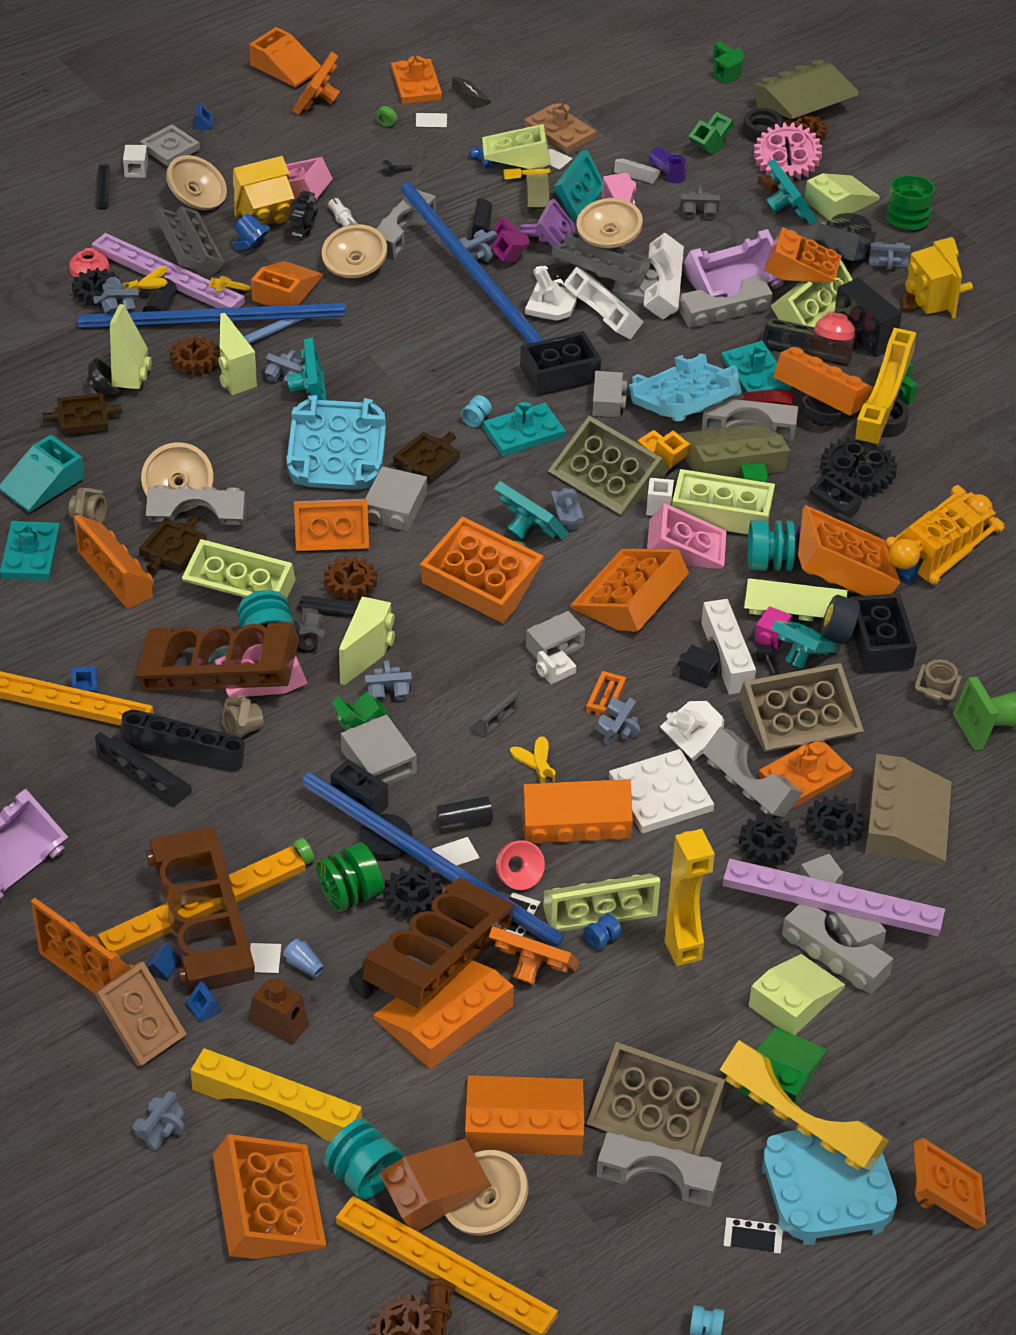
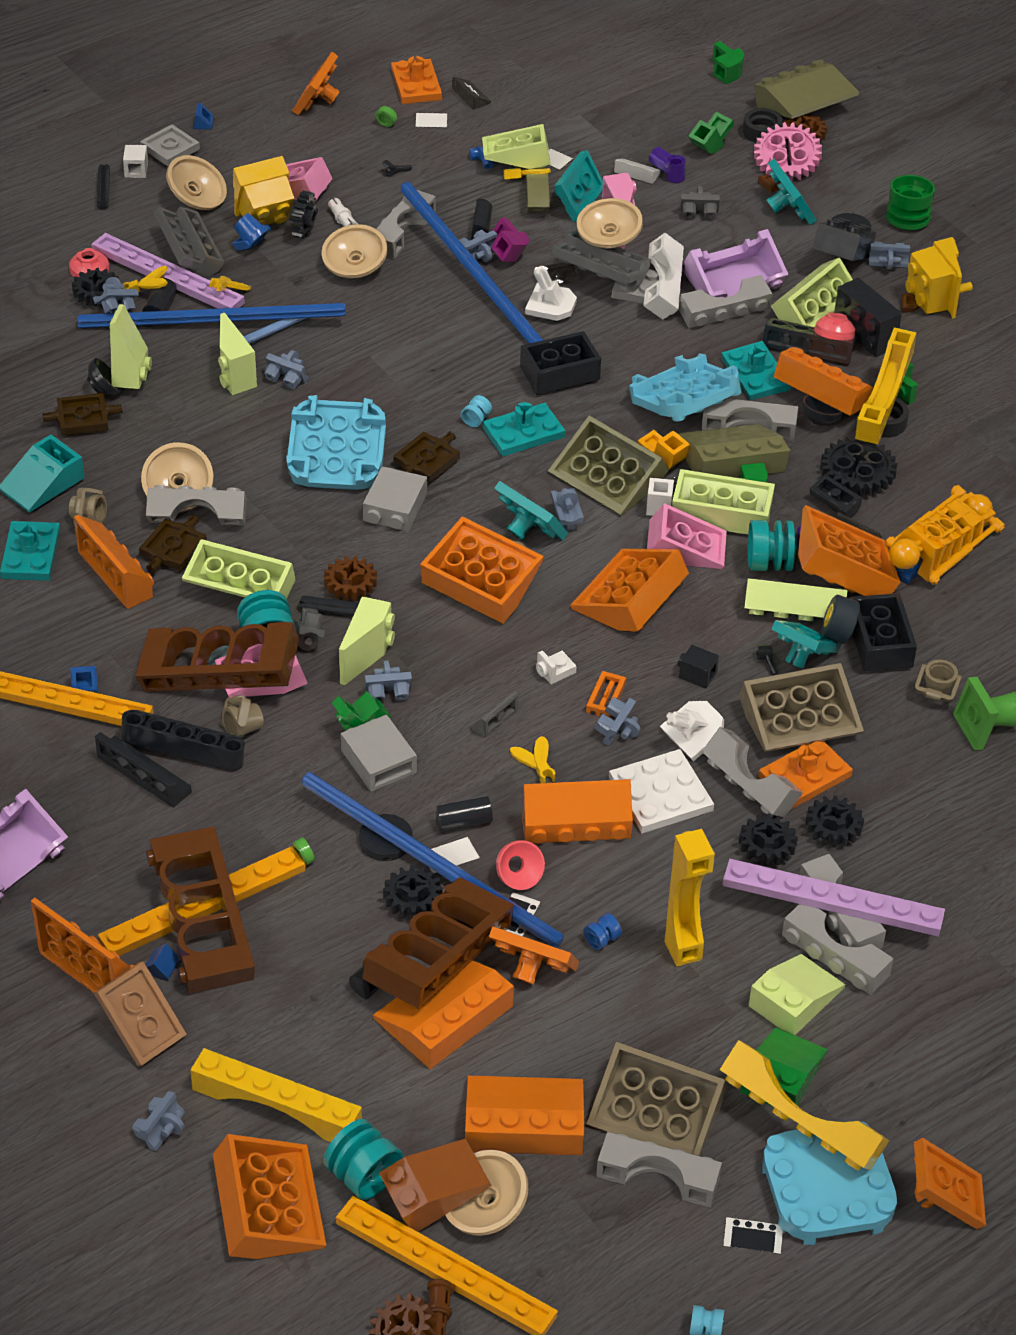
(194, 355): reddish brown gear -> none
(203, 1003): blue slope -> none
(266, 957): white sticker -> none
(279, 1011): reddish brown torso -> none
(282, 57): orange slope -> none
(283, 284): orange slope -> none
(303, 958): medium blue cone -> none
(312, 376): teal plate -> none
(331, 524): orange plate -> none
(349, 876): green wheel -> none
(361, 786): black brick -> none
(551, 226): medium lavender piece -> none
(555, 635): light grey brick -> none
(561, 127): medium nougat plate -> none
(582, 904): yellowish green slope -> none
(607, 394): light grey brick -> none
(614, 312): white arch -> none
(735, 659): white arch -> none
(763, 632): dark pink brick -> none
(770, 396): dark red slope -> none
(801, 259): orange slope -> none
(837, 194): yellowish green slope -> none
(908, 811): dark tan slope -> none

